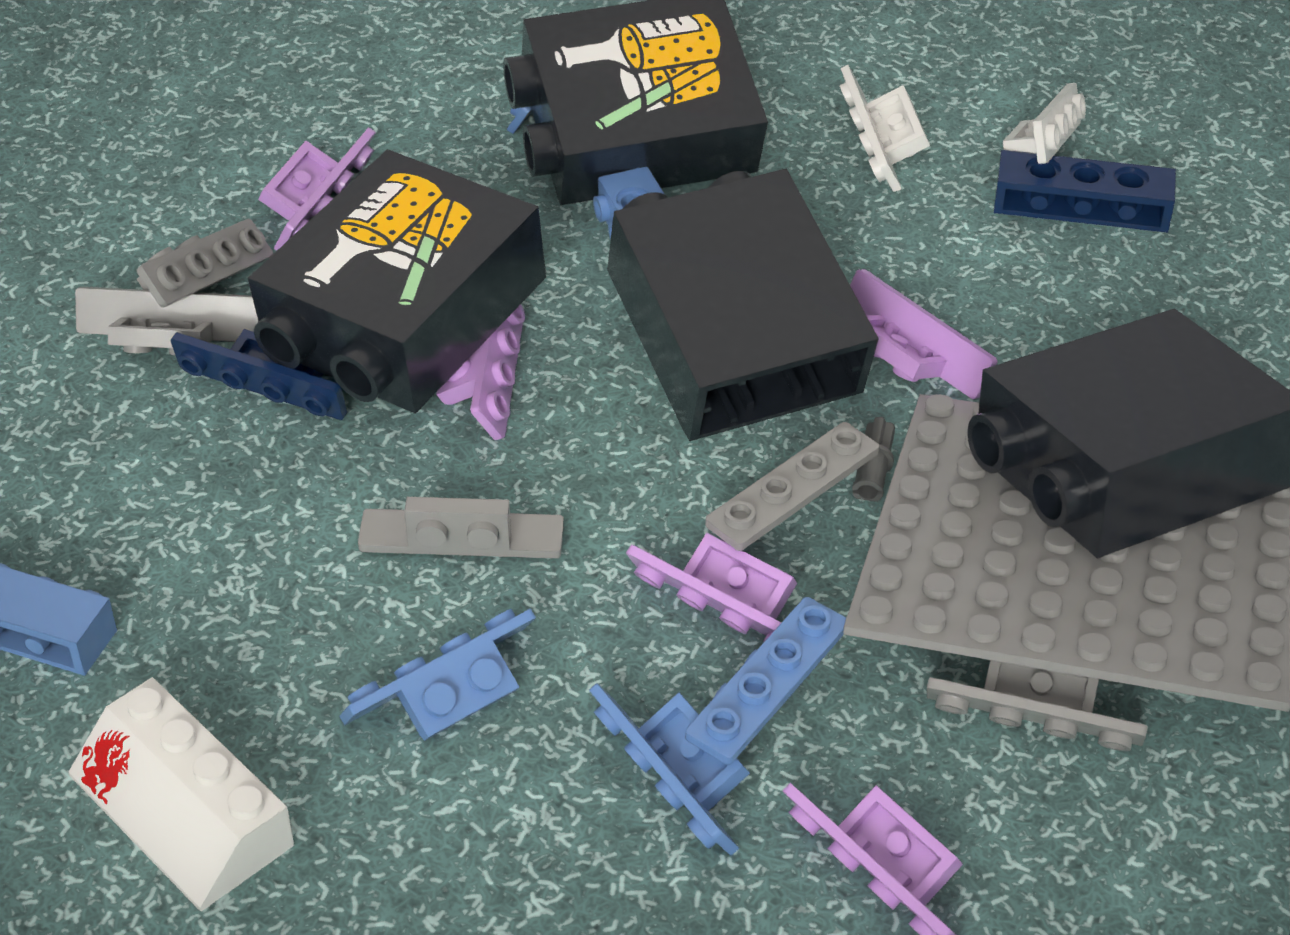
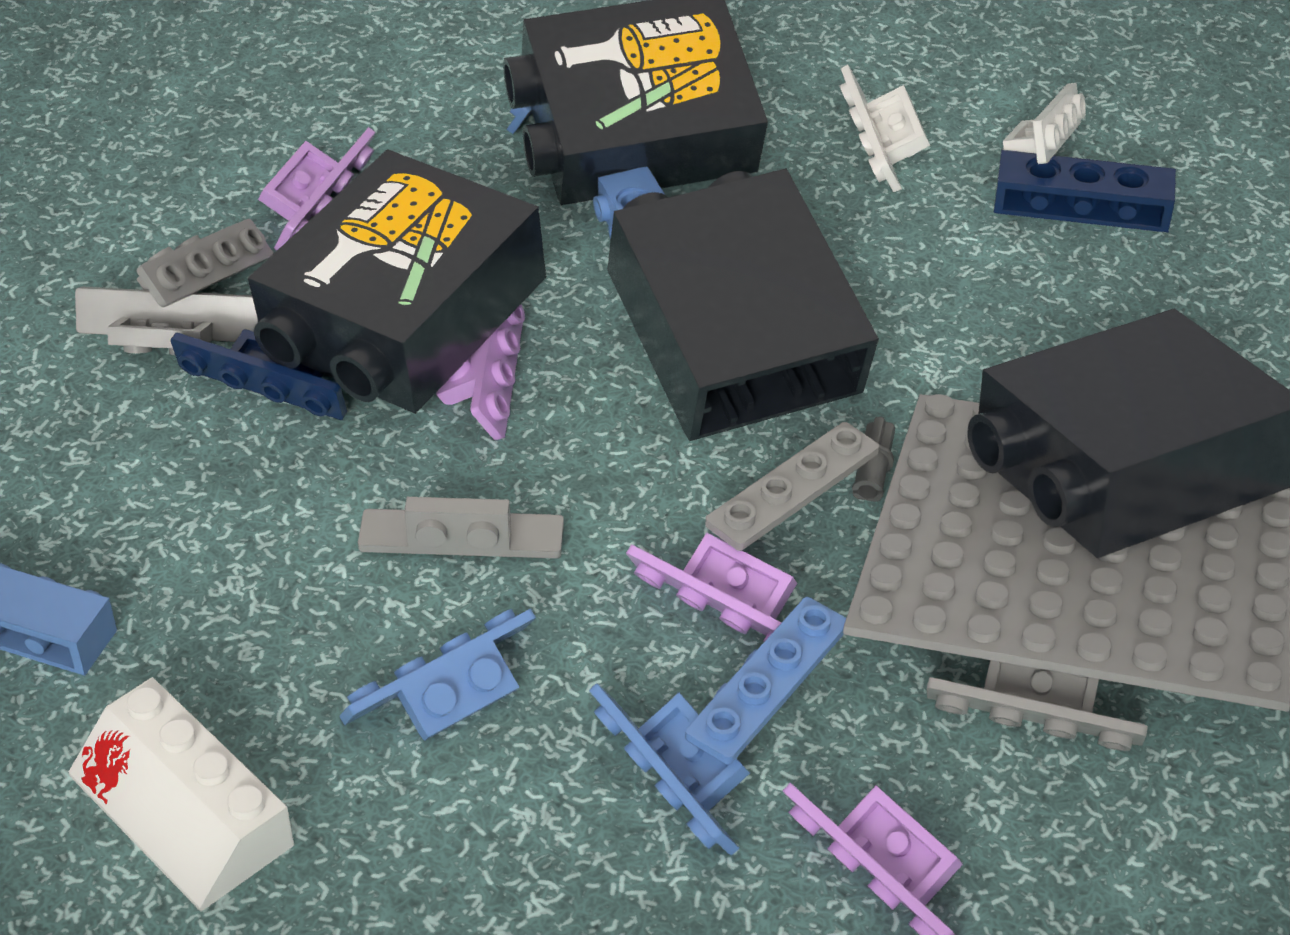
(917, 340): lavender bracket -> none

